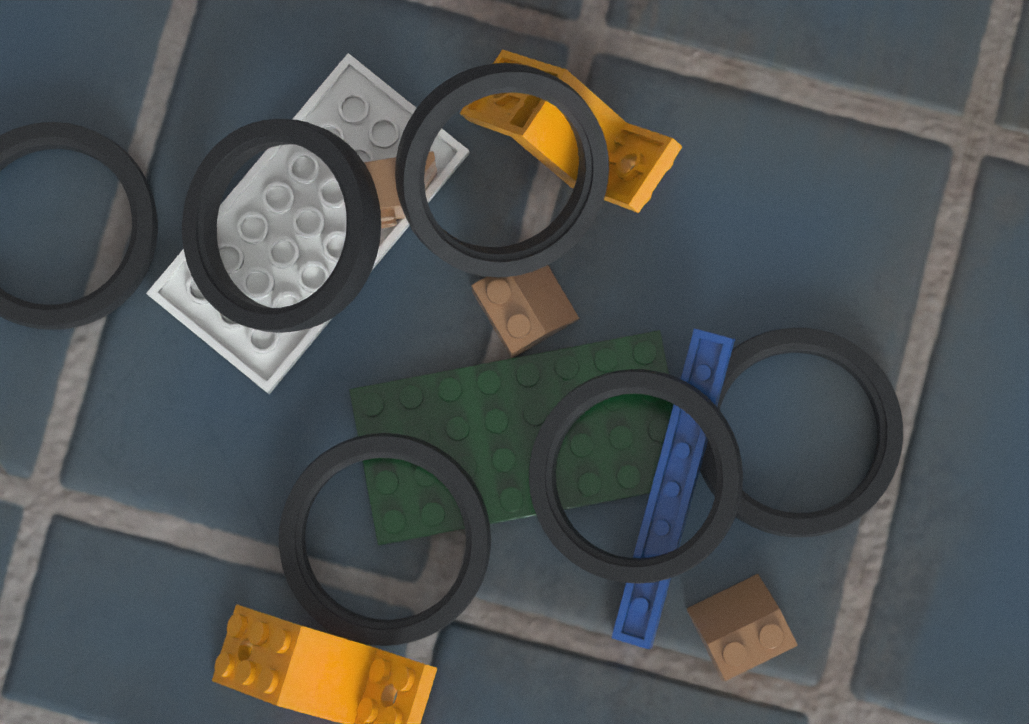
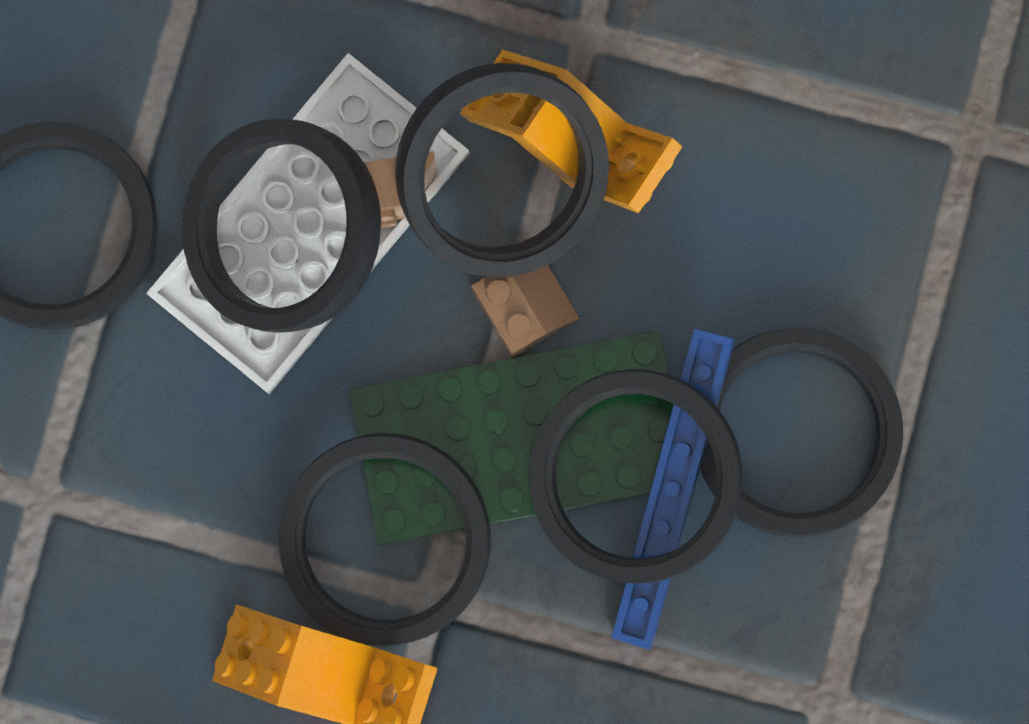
(741, 627): medium nougat slope -> none

